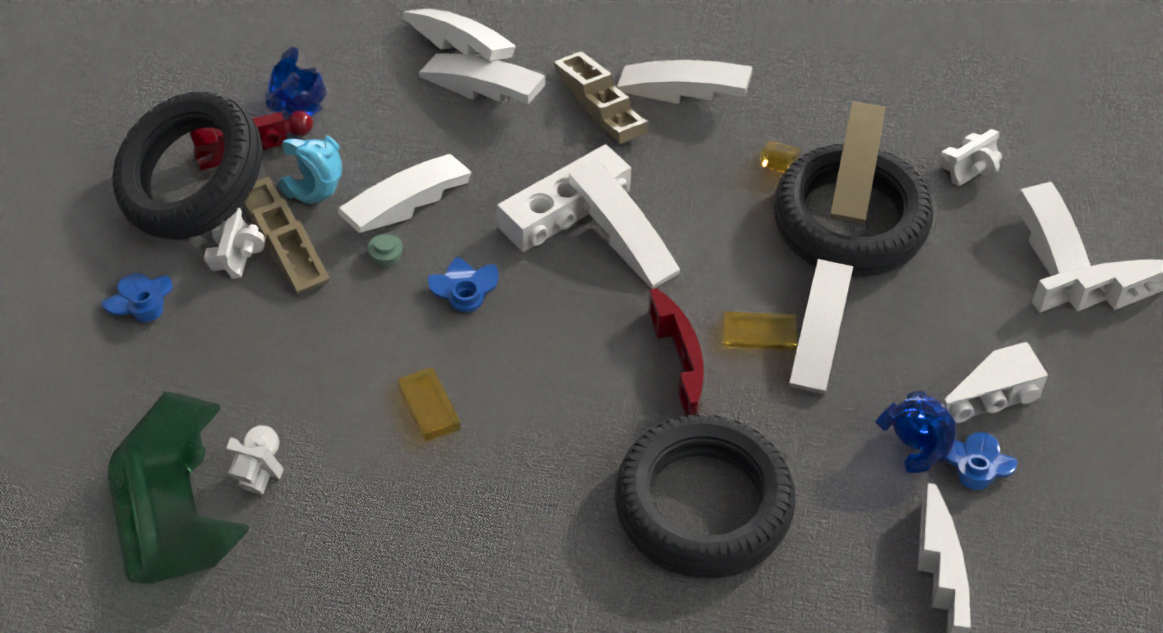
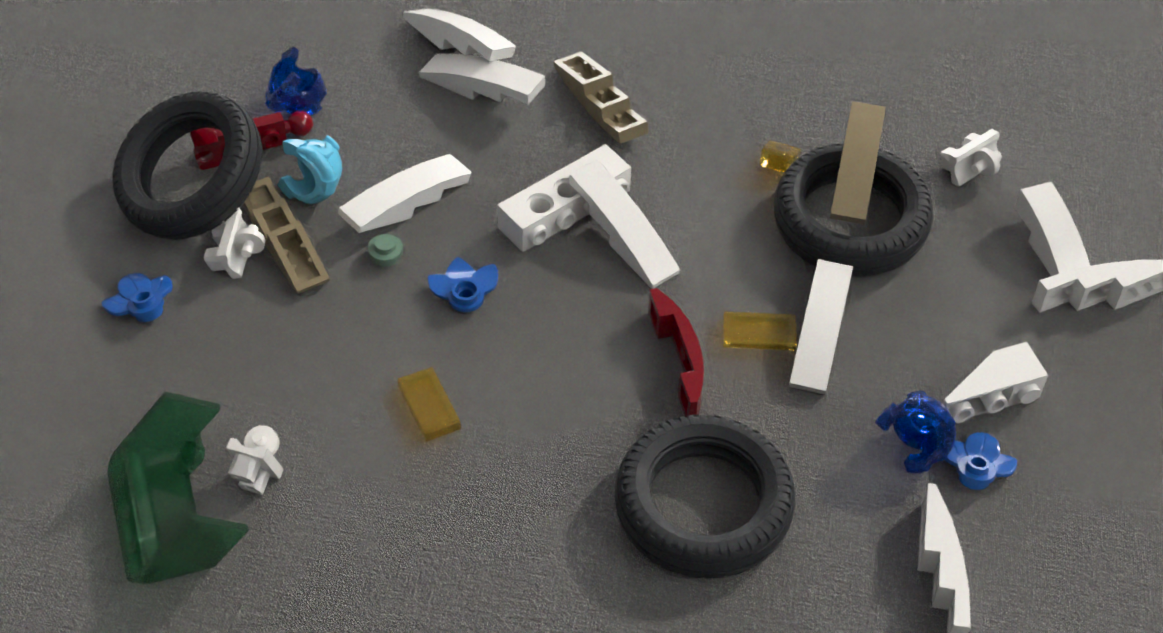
(690, 78): white slope -> none

